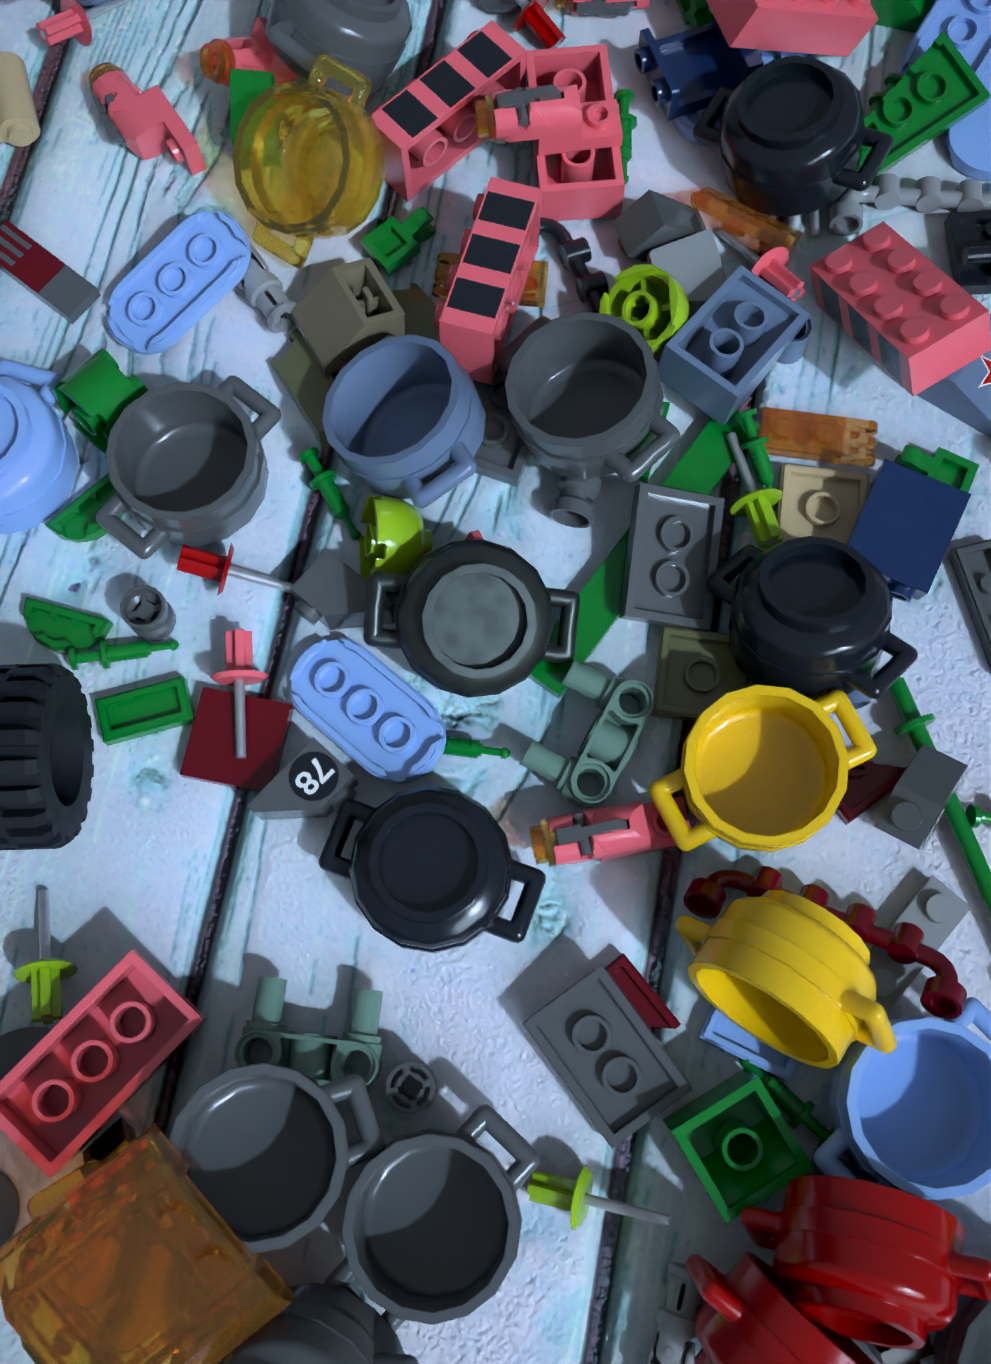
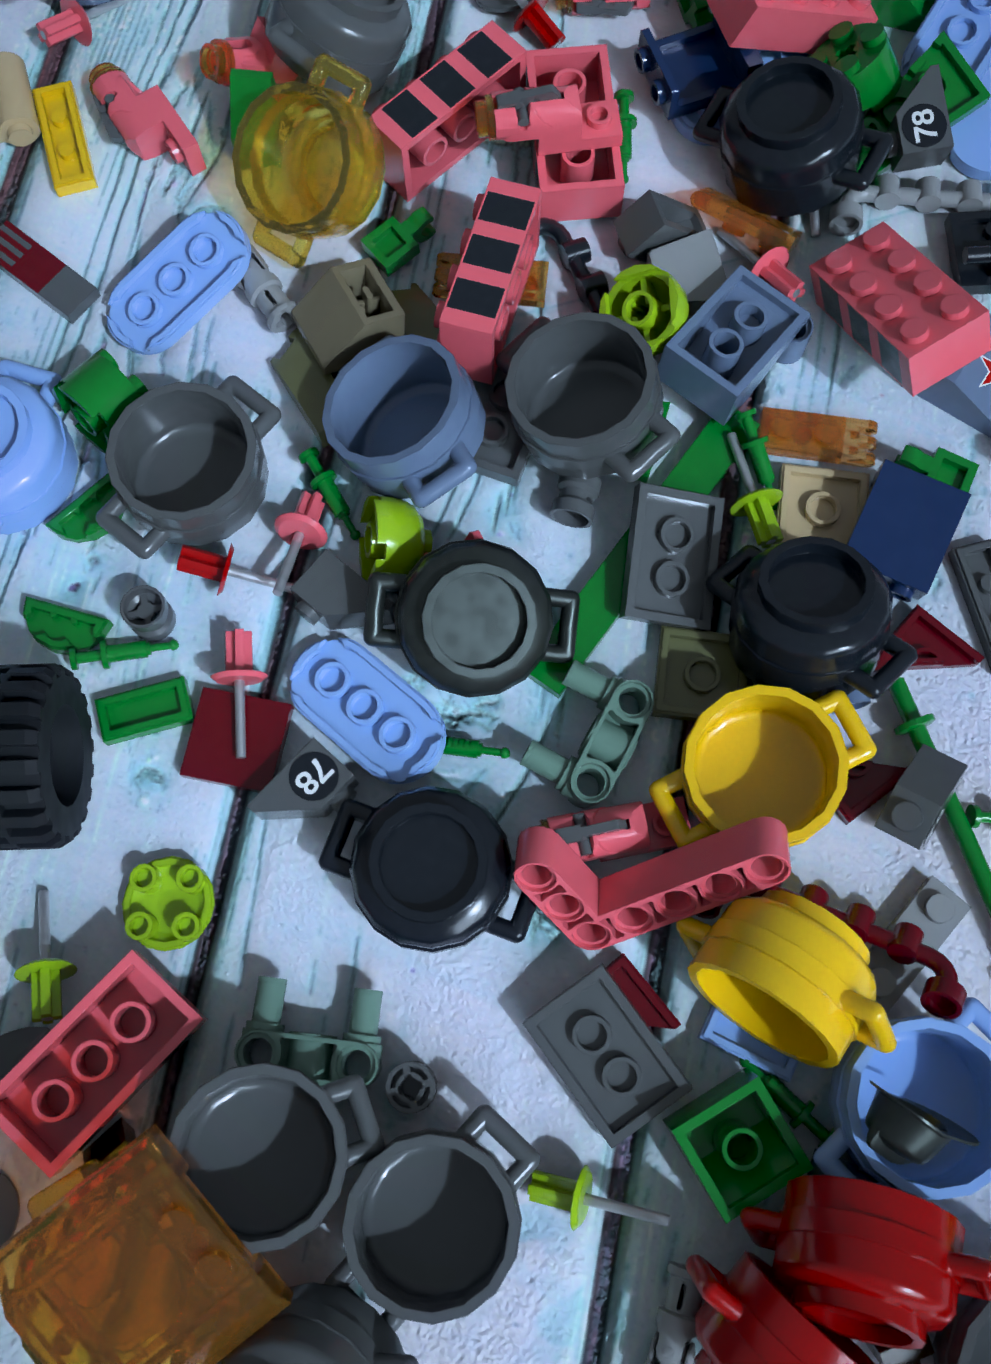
(64, 138): none -> yellow tile
(167, 903): none -> lime dish
(300, 531): none -> coral piece
(654, 892): none -> coral beam
(866, 59): none -> green brick
(909, 1131): none -> pearl dark grey piece
(921, 126): none -> dark grey slope
(934, 643): none -> dark red tile

